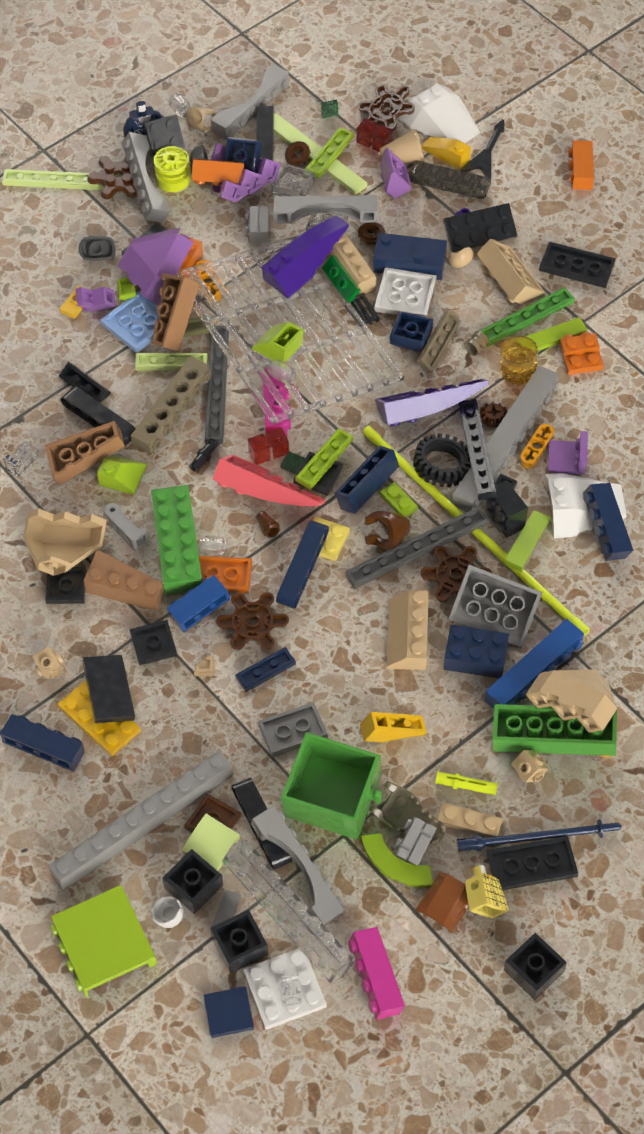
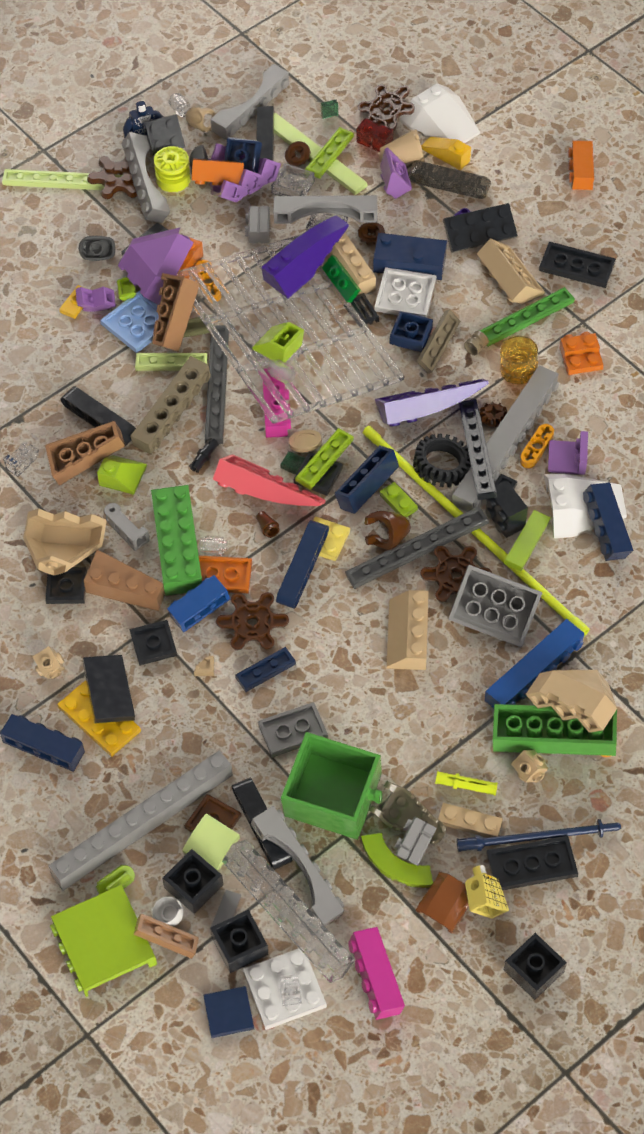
(76, 377): black slope -> none
(121, 875): none -> lime piece
(166, 936): none -> medium nougat plate
(260, 446): clear red piece -> none
(305, 441): none -> tan piece
(391, 726): yellow slope -> none
(460, 258): tan hair -> none
(476, 651): dark blue brick -> none
(483, 159): black piece -> none
(552, 335): lime tile -> none

